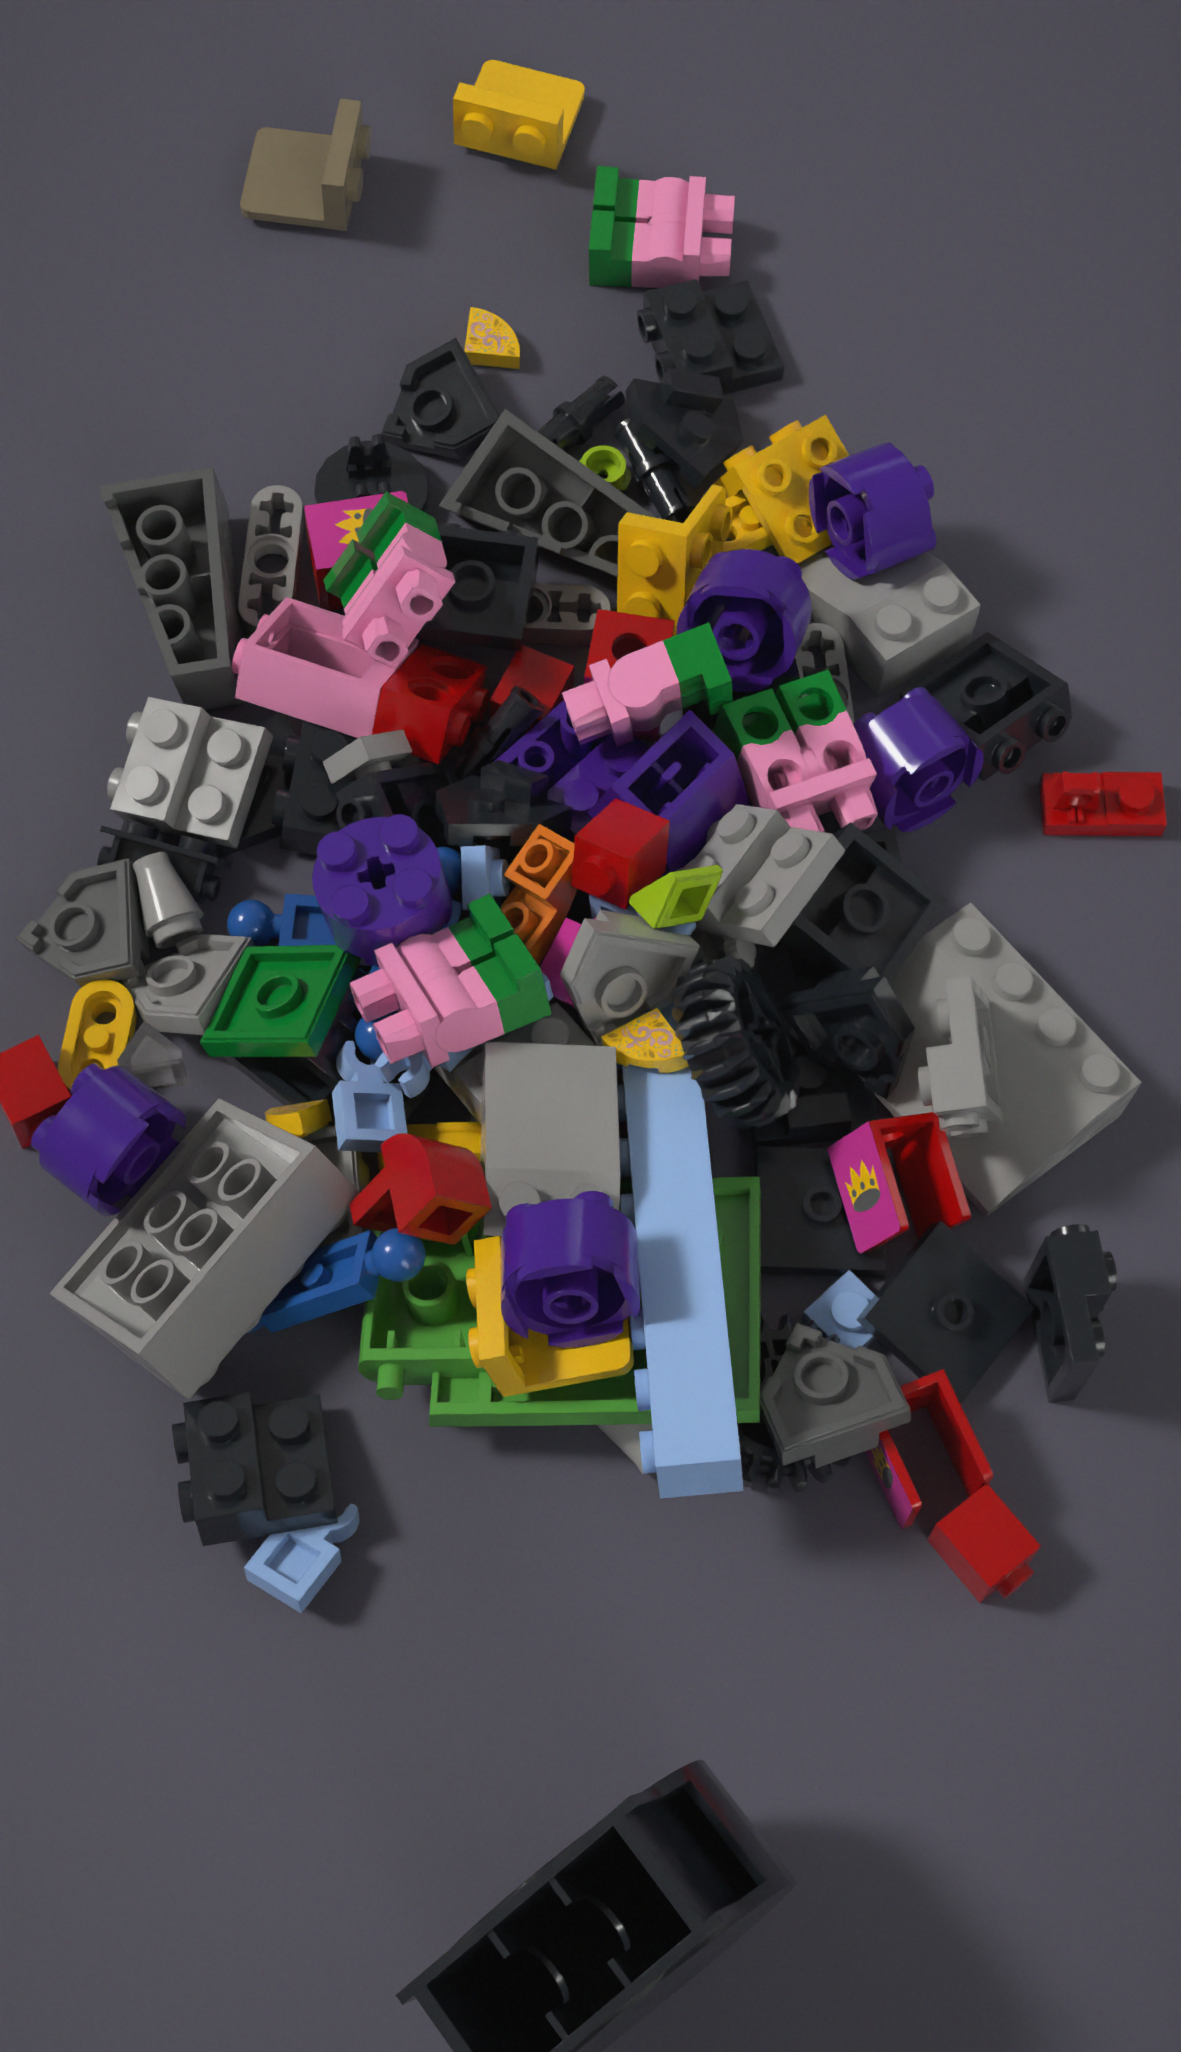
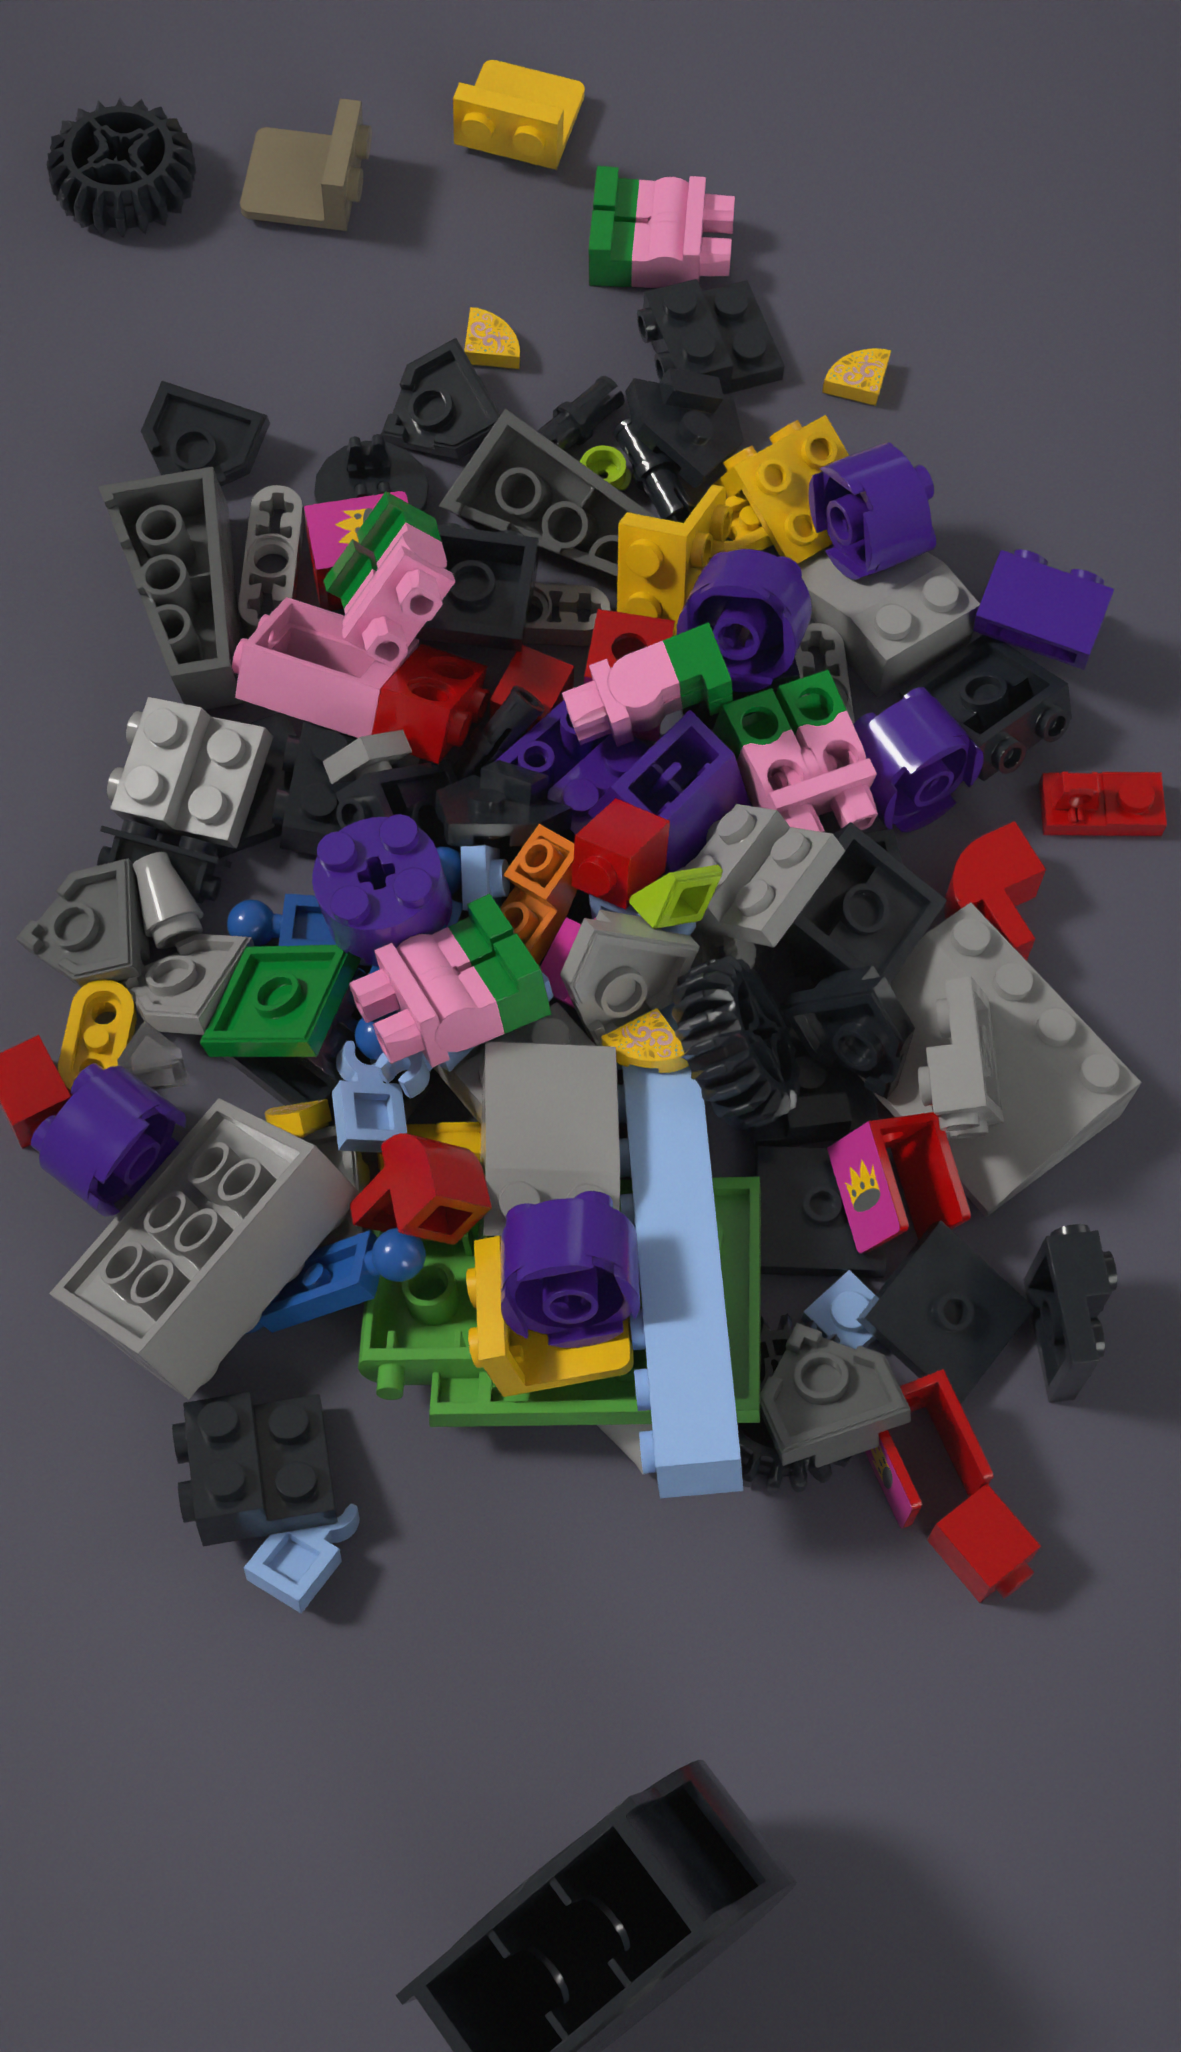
(121, 167): none -> black gear
(201, 432): none -> black plate
(858, 375): none -> yellow tile
(996, 877): none -> red brick
(1043, 607): none -> dark purple slope

